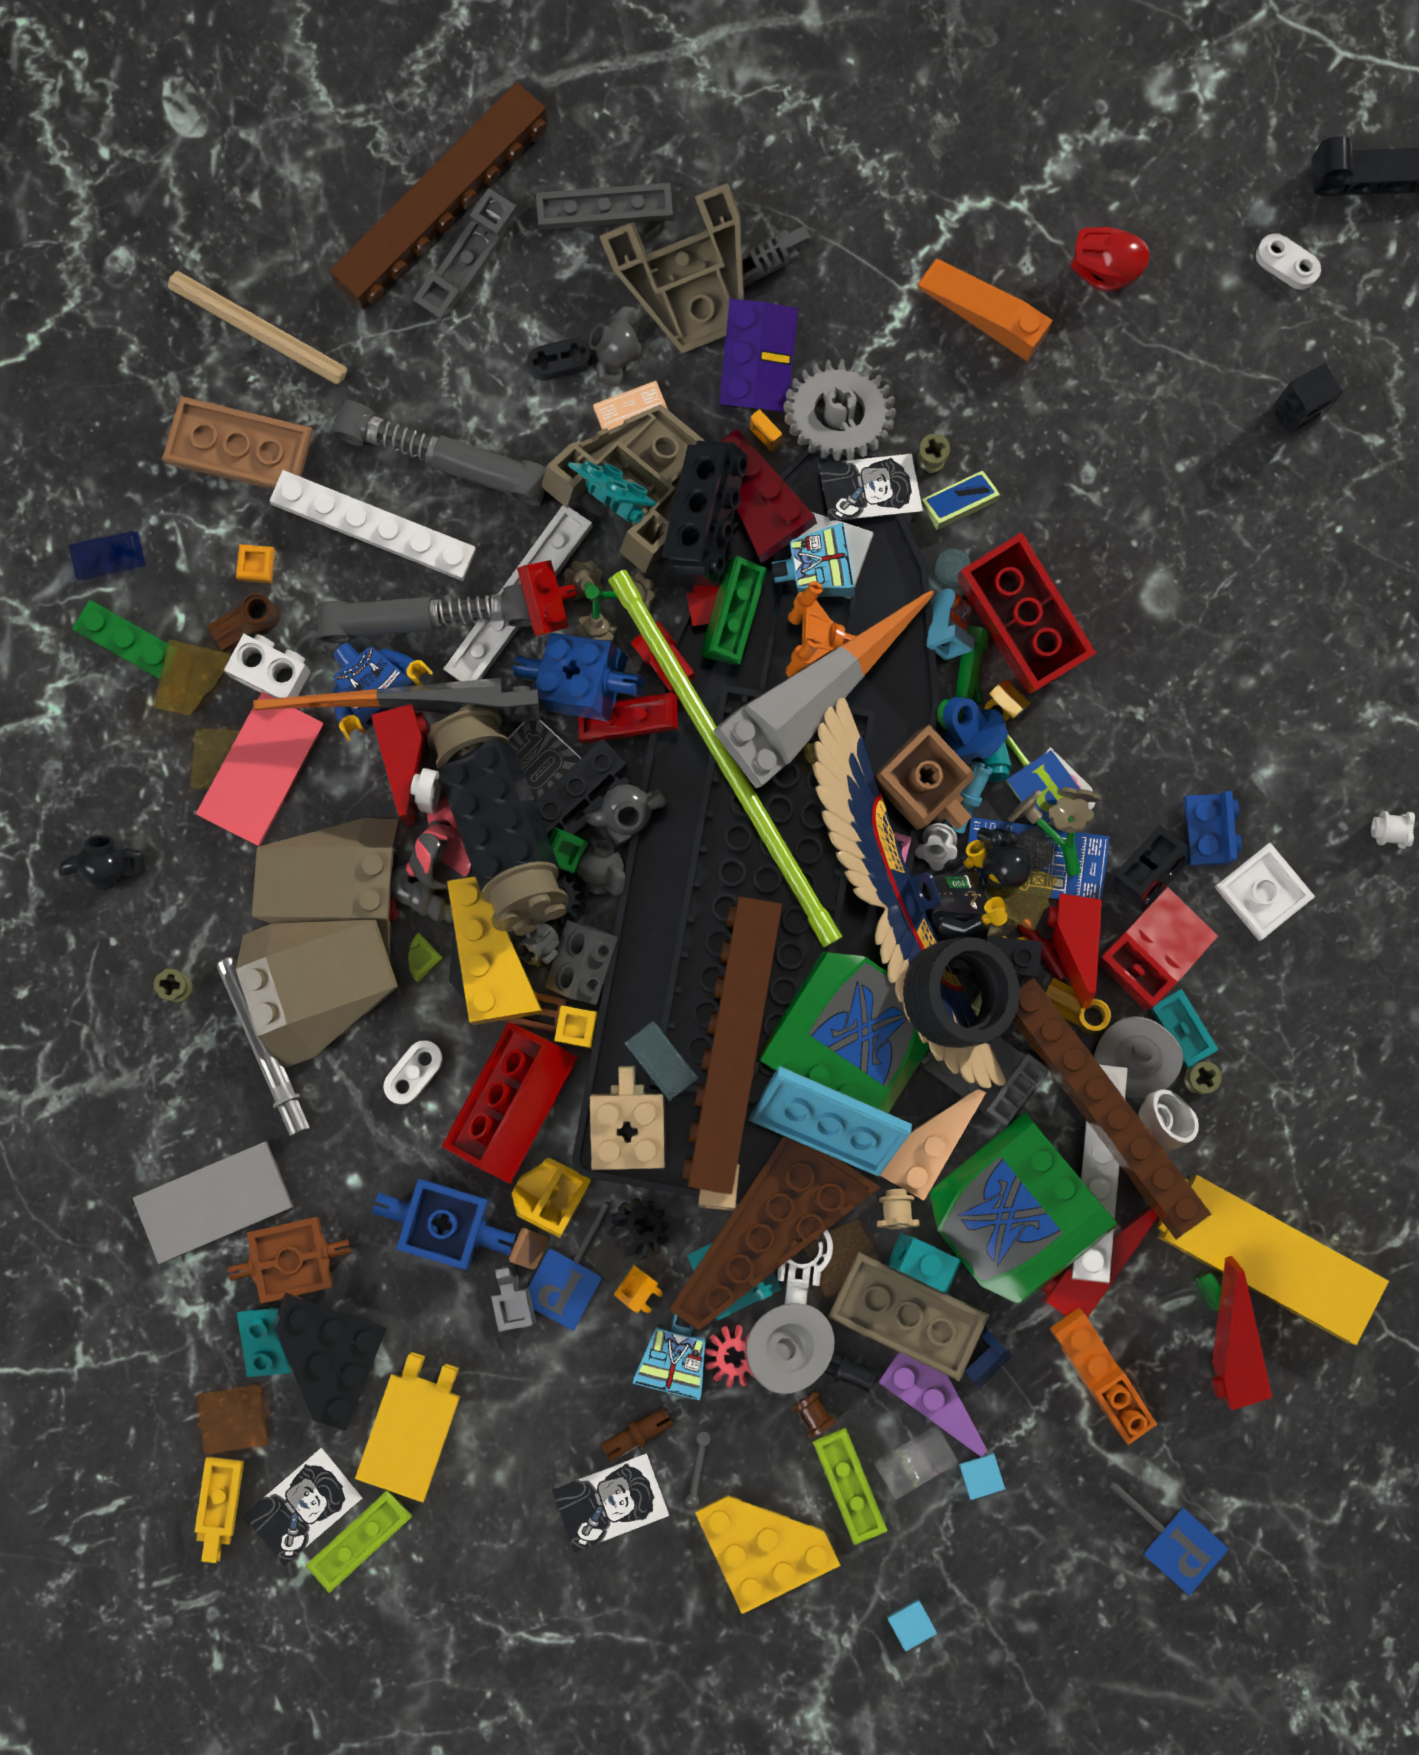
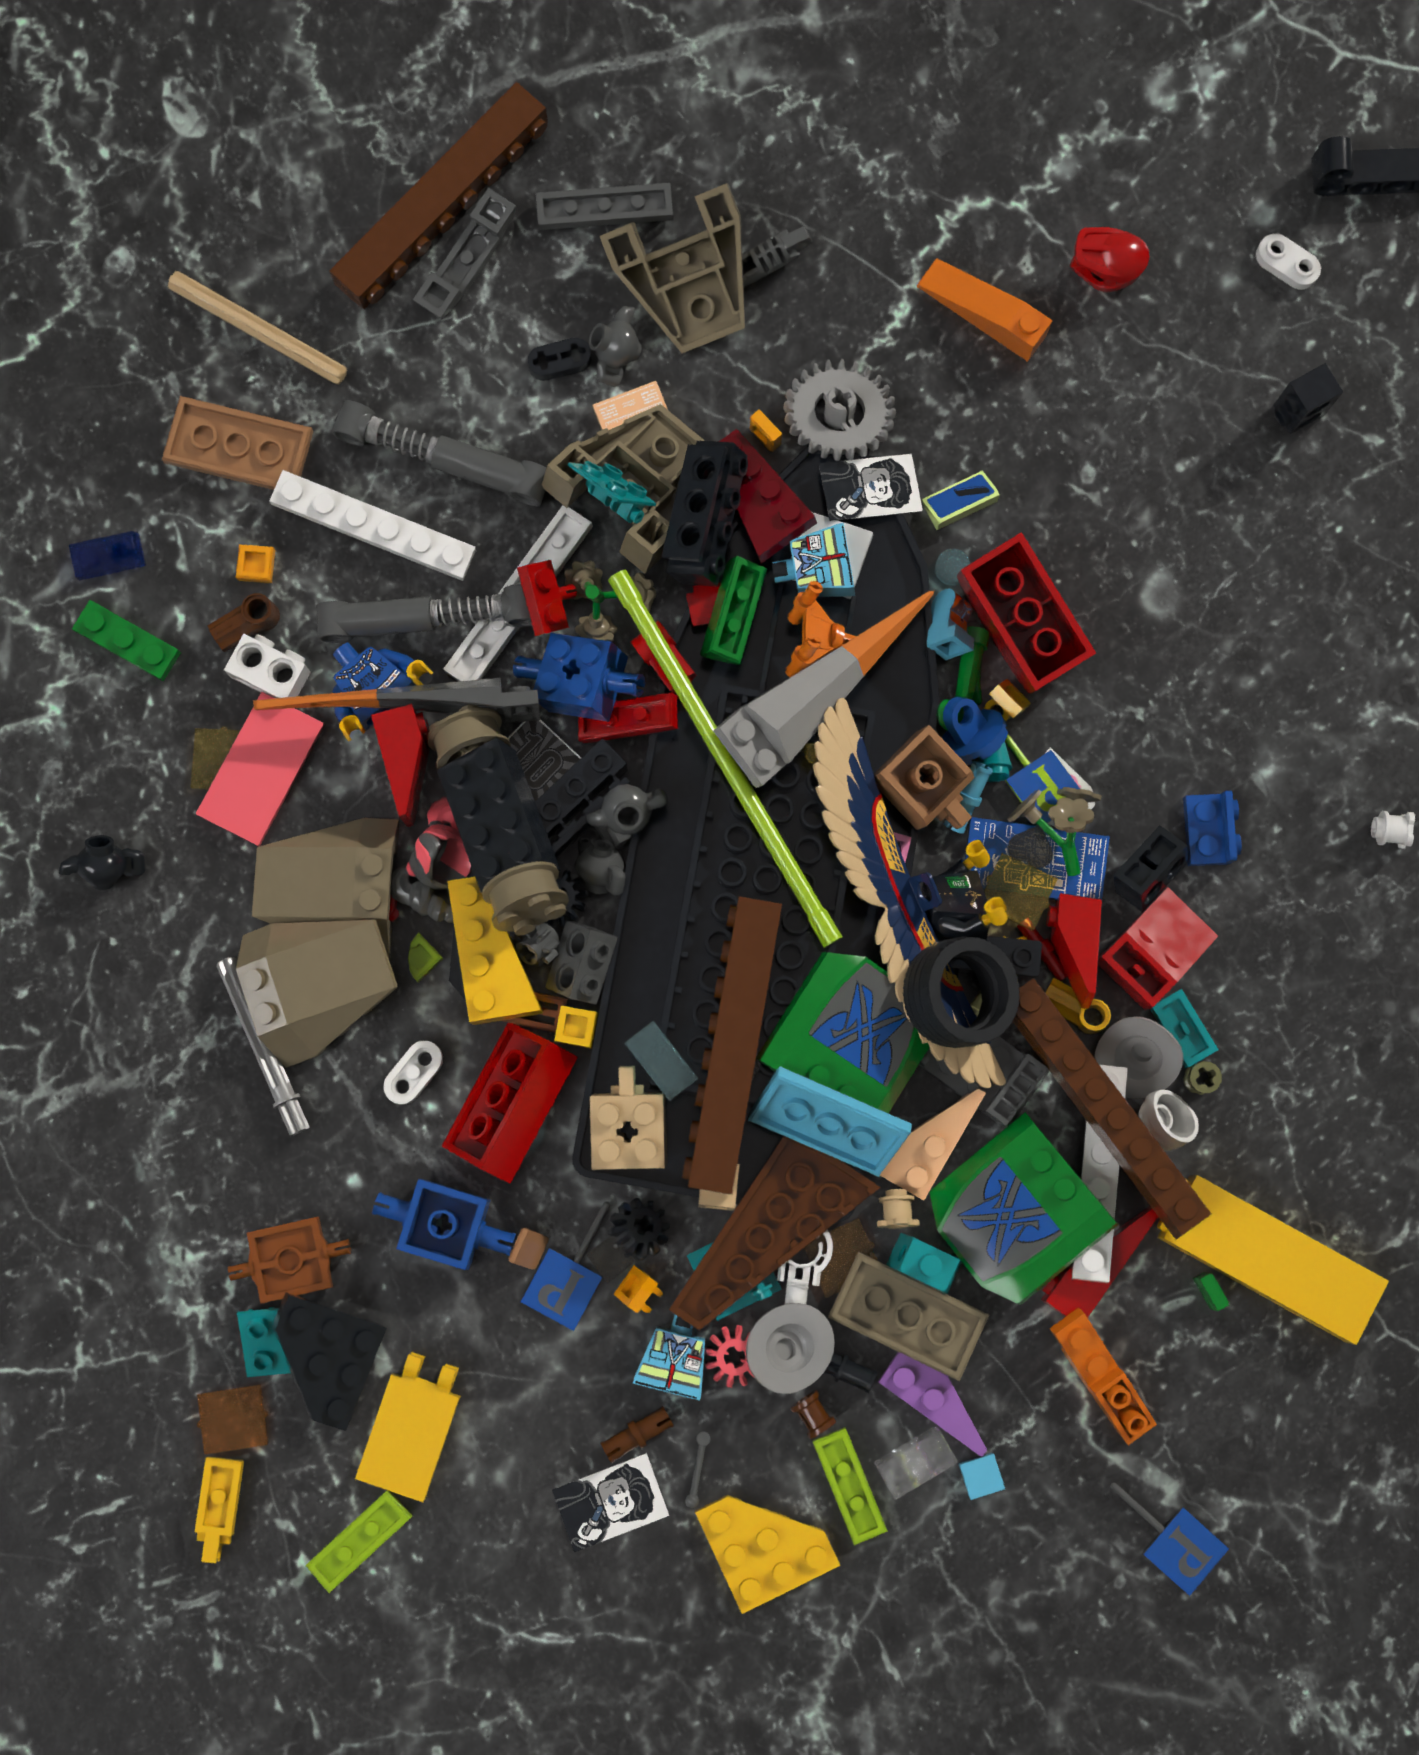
(177, 995): olive bush -> none
(188, 676): clear yellow wing -> none
(212, 1202): light grey tile -> none
(302, 1506): sticker -> none
(426, 790): white plate -> none
(513, 1305): plate -> none
(549, 1195): yellow slope -> none
(567, 849): green tile -> none
(758, 355): dark purple slope -> none
(911, 1625): medium azure tile -> none
(937, 444): olive bush -> none
(937, 845): white brick -> none
(989, 1361): dark blue tile -> none
(1003, 863): black piece -> none
(1237, 1348): red slope -> none
(1264, 891): white tile -> none

